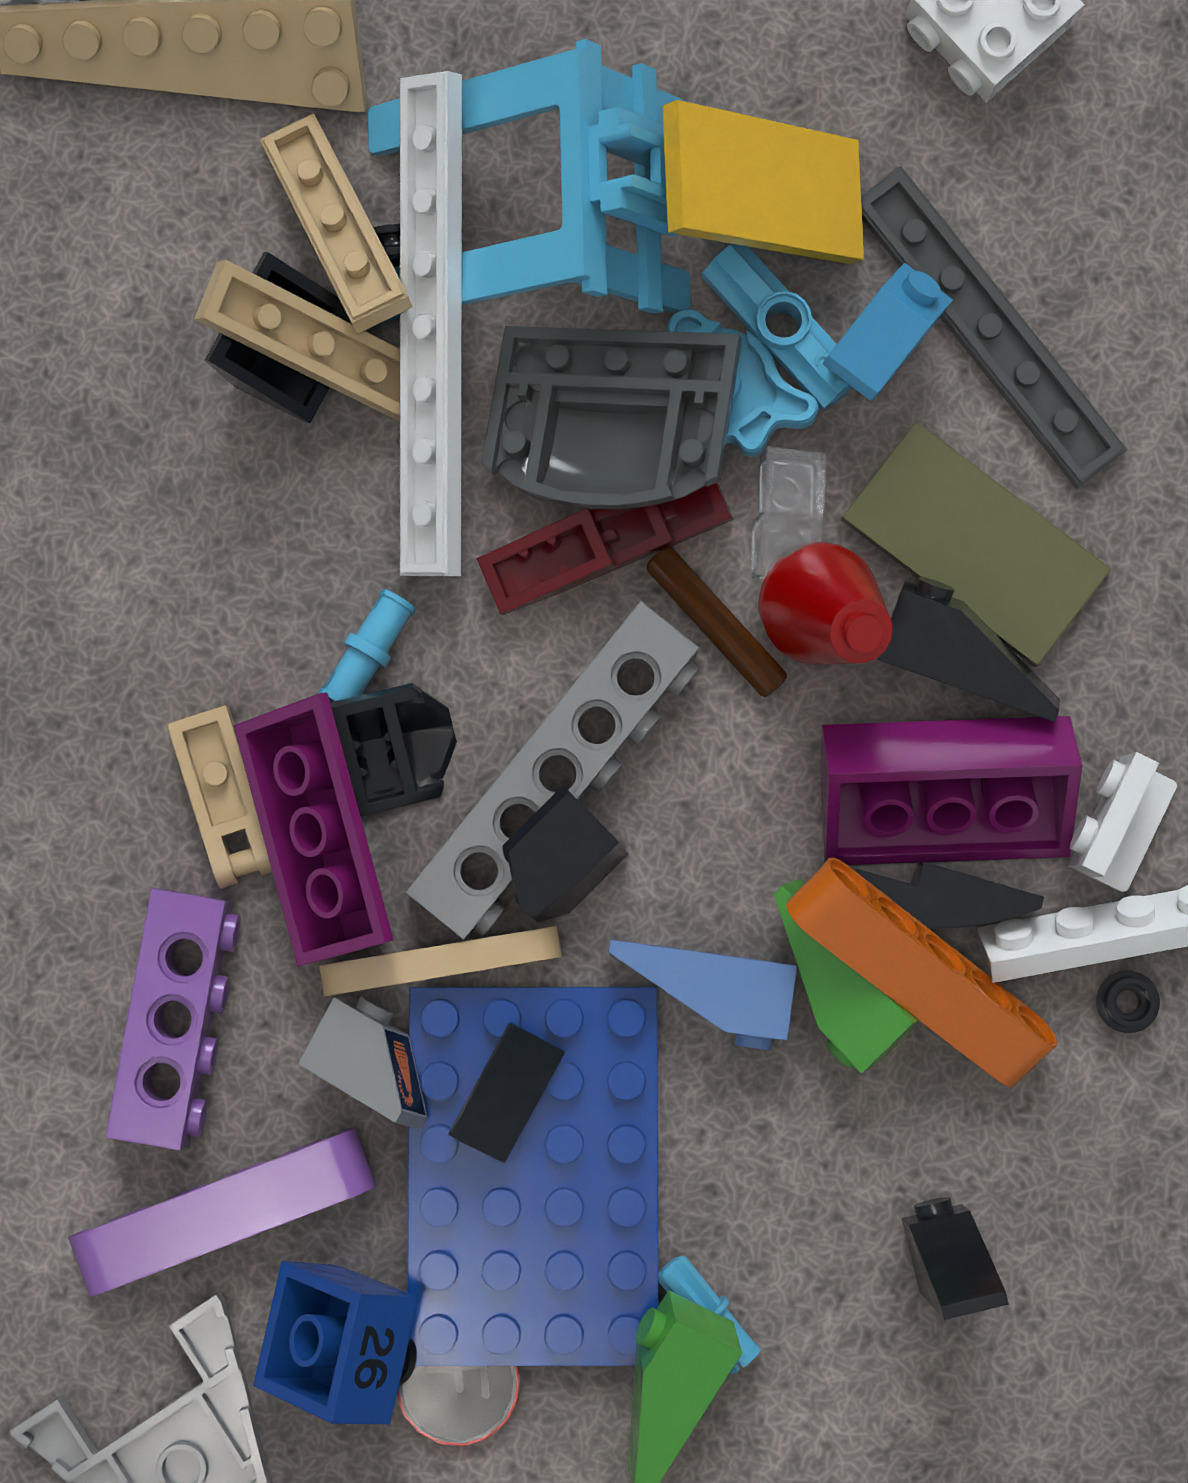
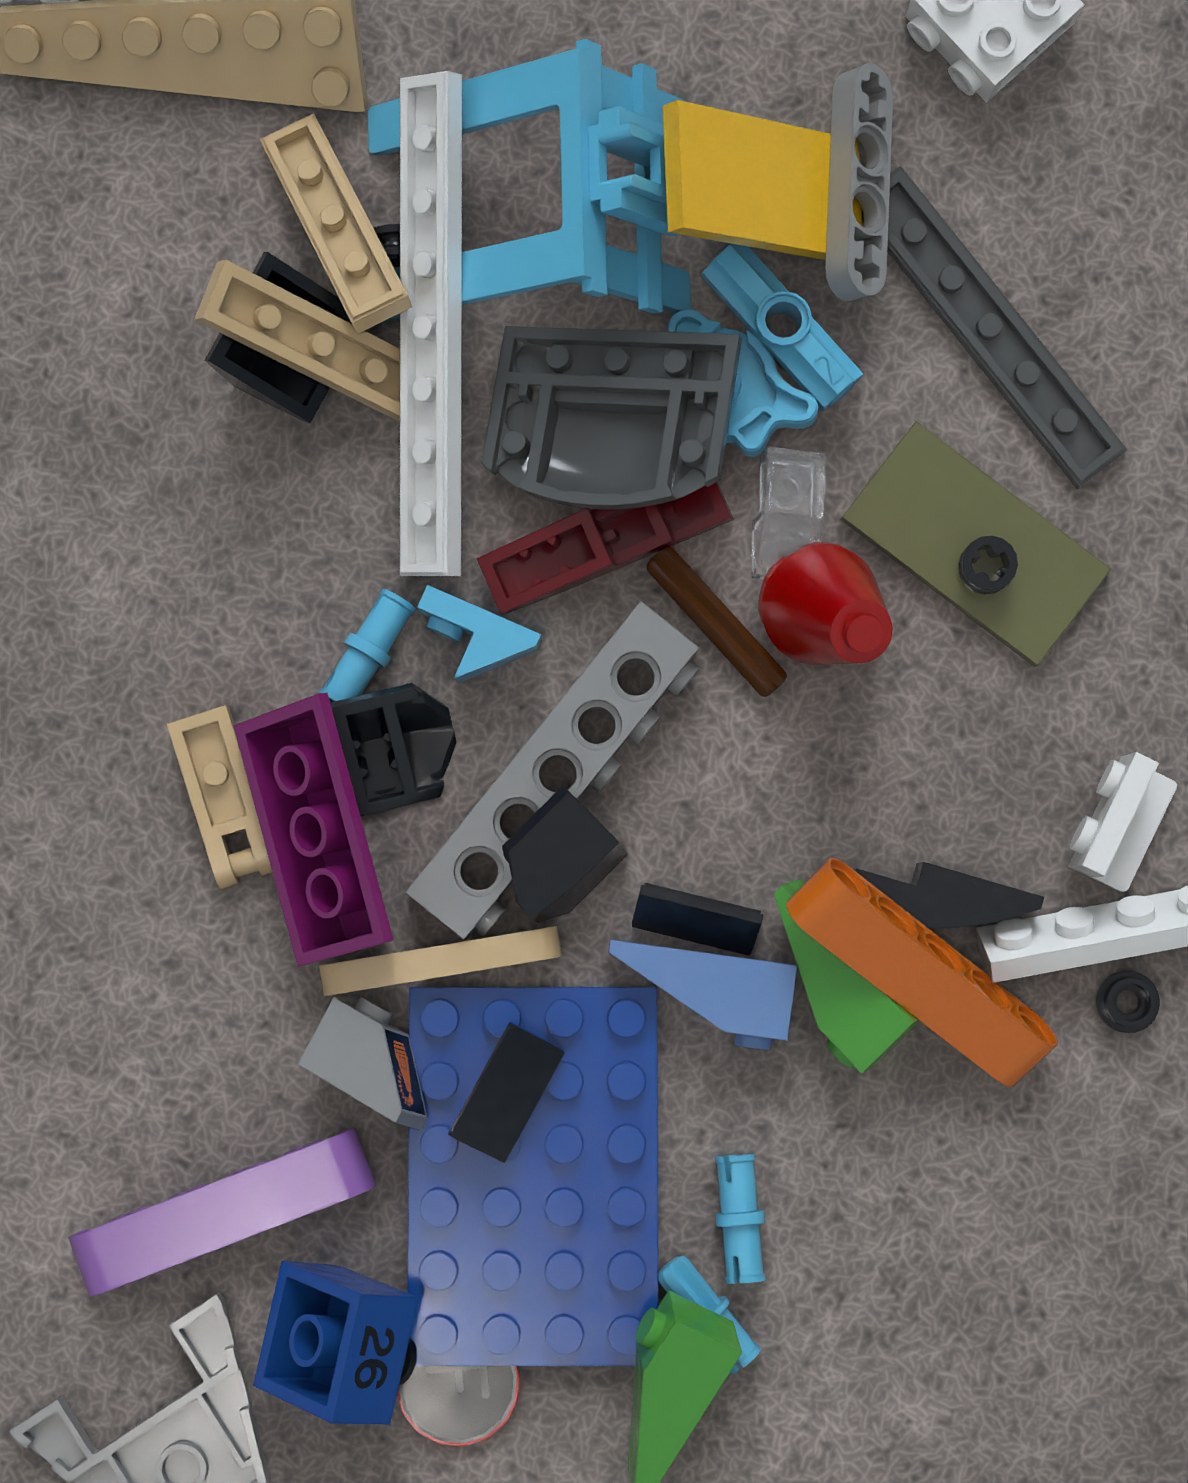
(136, 1108): medium lavender brick -> none
(493, 639): none -> medium azure slope
(697, 919): none -> black slope
(740, 1218): none -> medium azure pin
(857, 253): none -> light grey beam
(888, 331): dark azure slope -> none
(949, 790): magenta slope -> none
(952, 1260): black slope -> none
(956, 647): black slope -> none
(994, 547): none -> black bush

